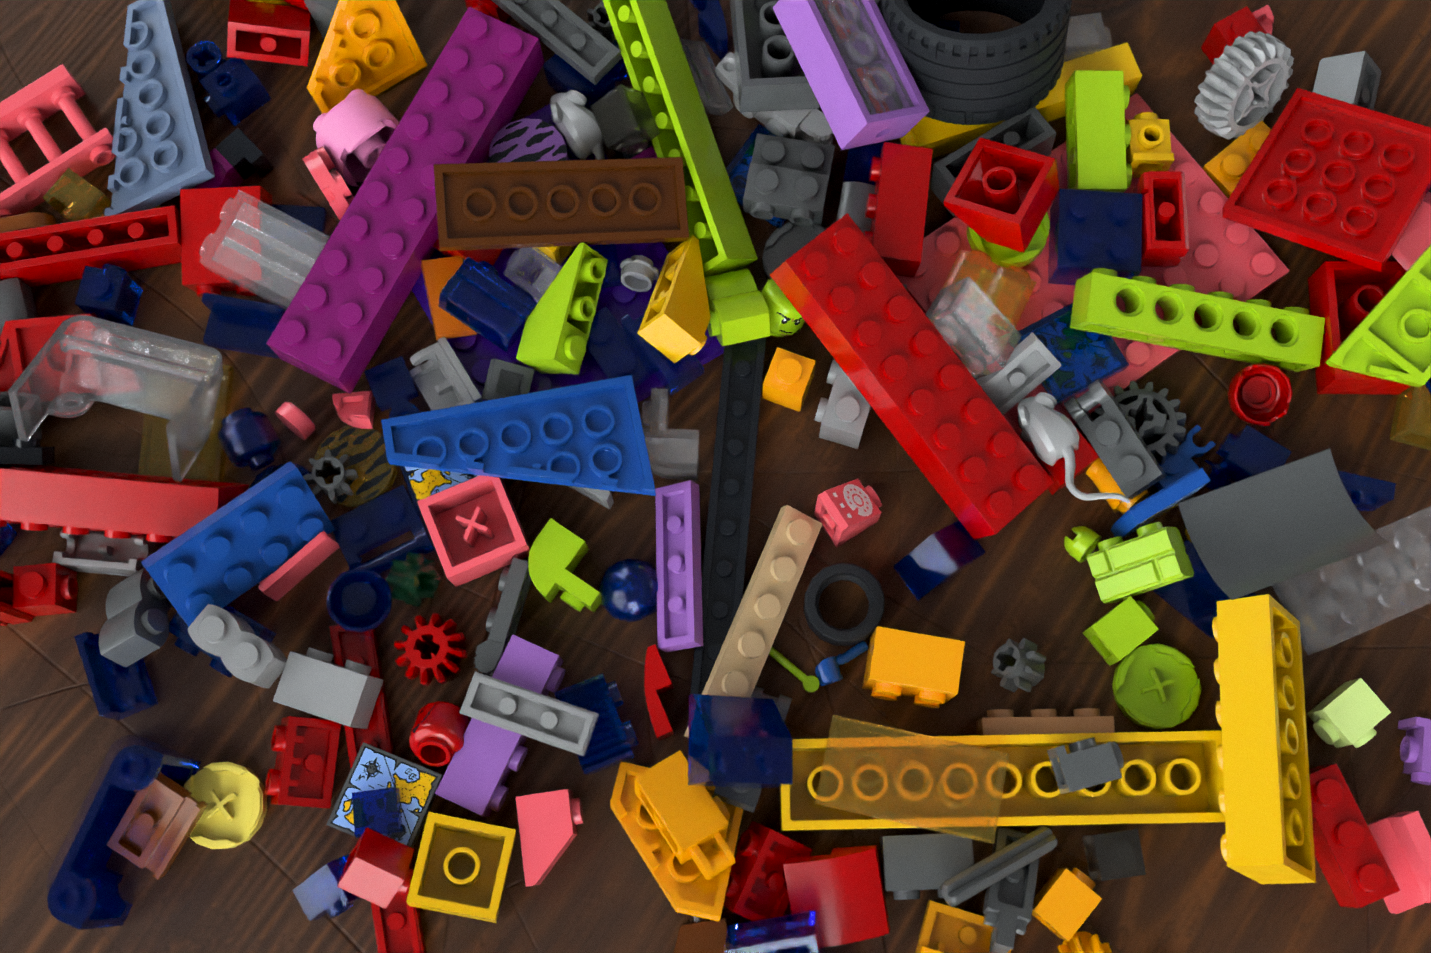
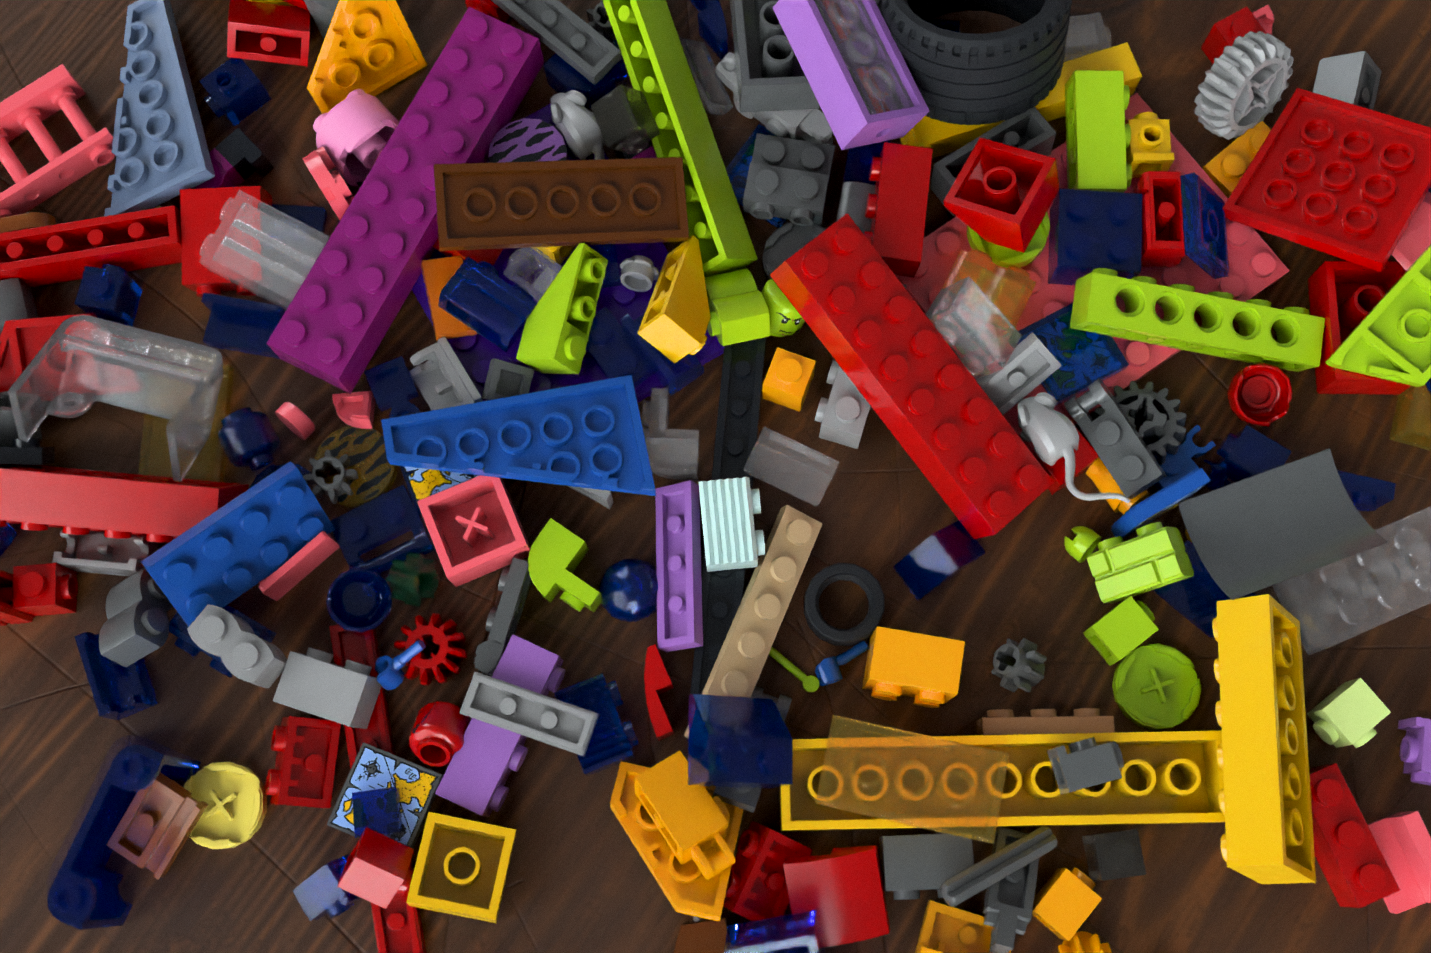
(76, 198): clear yellow brick -> none
(204, 58): clear blue bush -> none
(390, 669): none -> blue hand
(546, 830): coral slope -> none
(729, 524): none -> light aqua brick
(791, 466): none -> clear panel
(847, 510): coral slope -> none
(1204, 226): none -> clear blue tile

